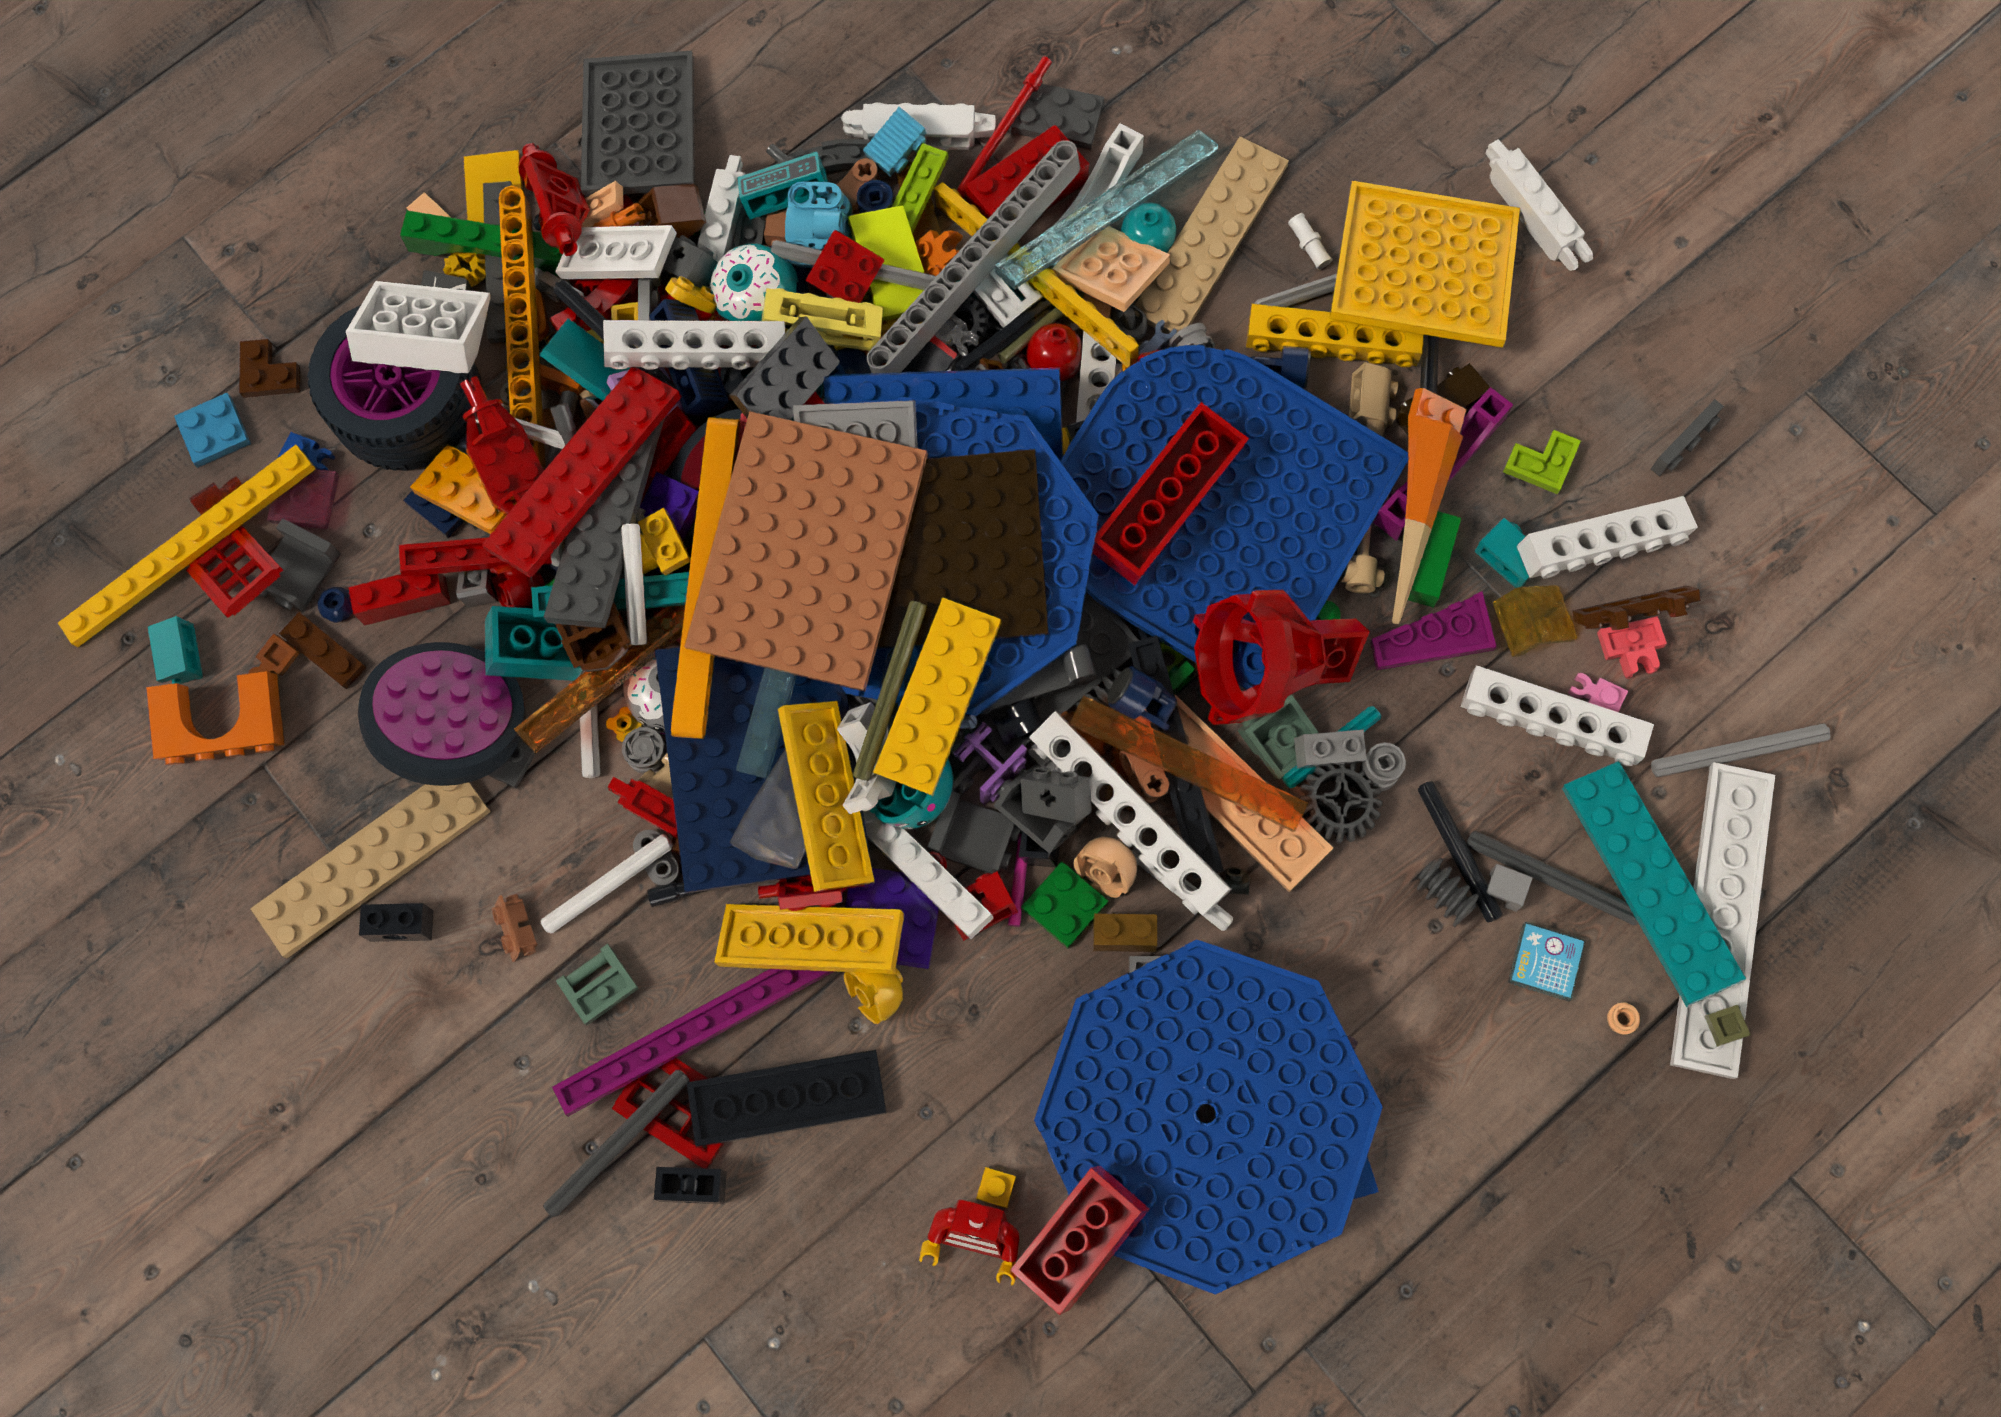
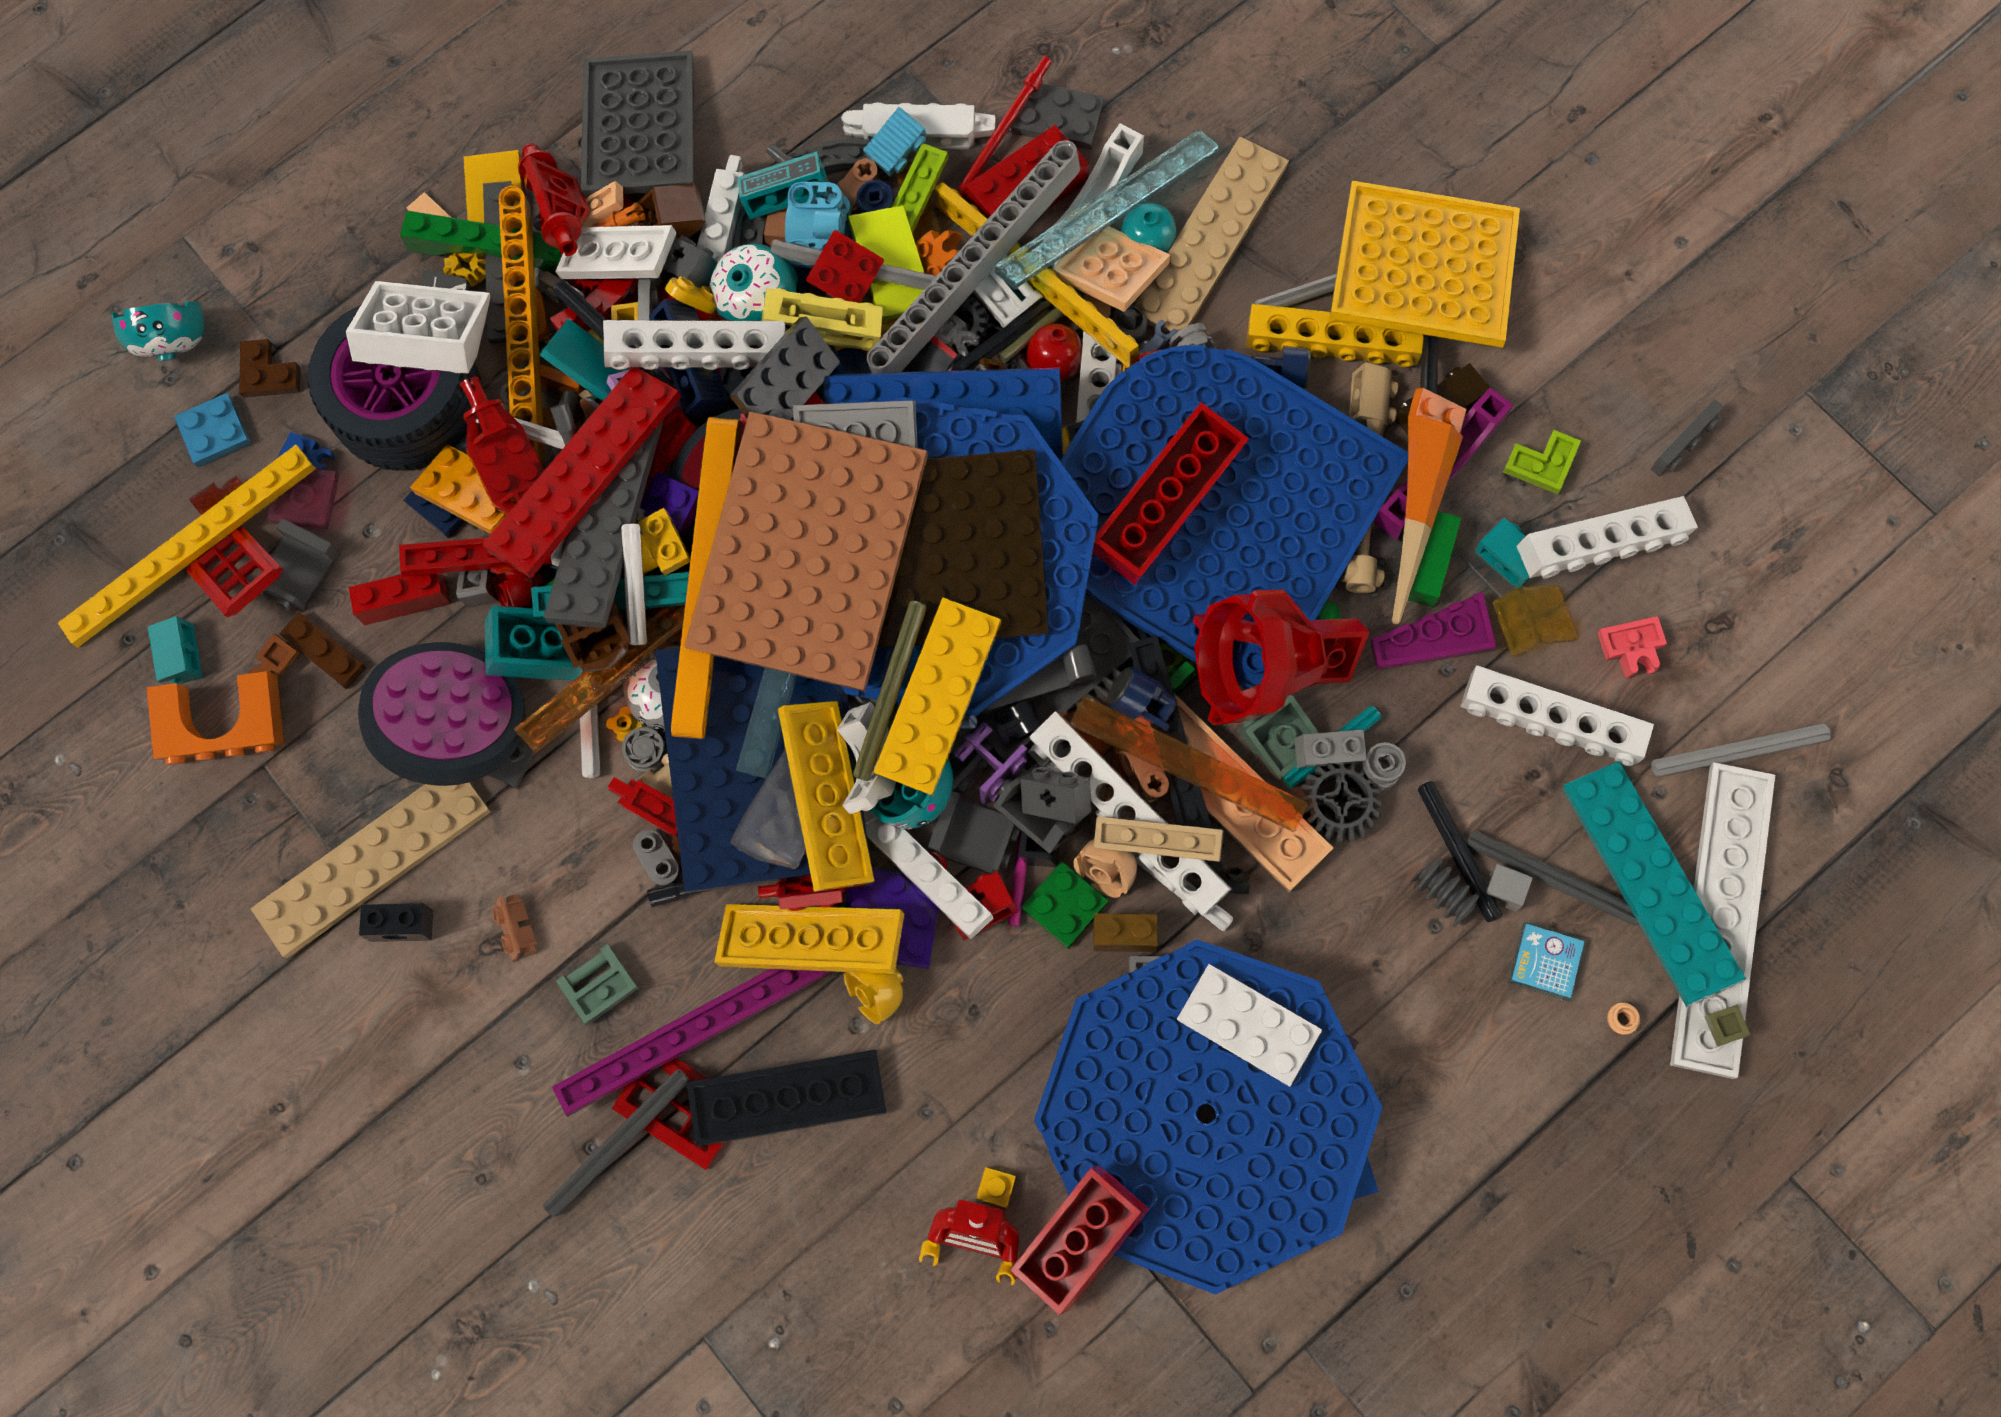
(160, 329): none -> teal cylinder
(341, 610): dark blue plate -> none
(606, 883): white axle -> none
(690, 1185): black brick -> none
(1158, 839): none -> tan plate
(1249, 1025): none -> white plate
(1310, 241): white pin -> none
(1539, 207): white hinge -> none
(1601, 694): bright pink plate -> none
(1621, 611): reddish brown hinge -> none

